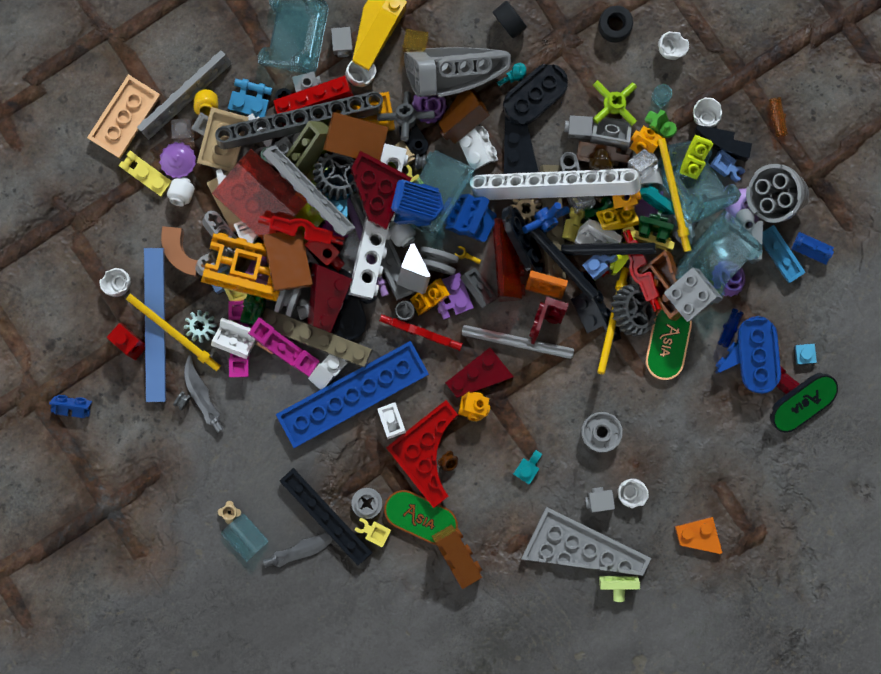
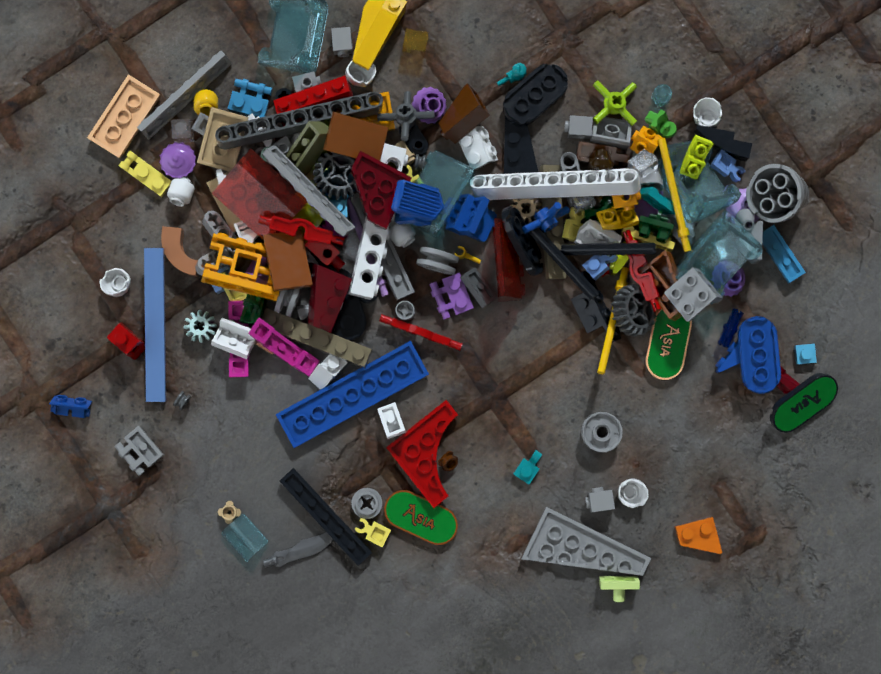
(143, 446): none -> light grey plate
(200, 394): flat silver sword -> none
(203, 356): yellow bar -> none
(414, 272): light grey slope -> none
(434, 295): light orange slope -> none
(453, 69): light grey panel -> none
(457, 556): dark orange wedge -> none
(474, 406): light orange brick -> none
(478, 374): dark red wing -> none
(509, 19): black tyre -> none
(517, 341): light grey axle -> none
(546, 284): orange tile -> none
(552, 311): dark red bracket -> none
(618, 12): black tyre -> none
(673, 45): white hair -> none
(778, 117): clear orange pin -> none
(812, 248): blue hinge -> none

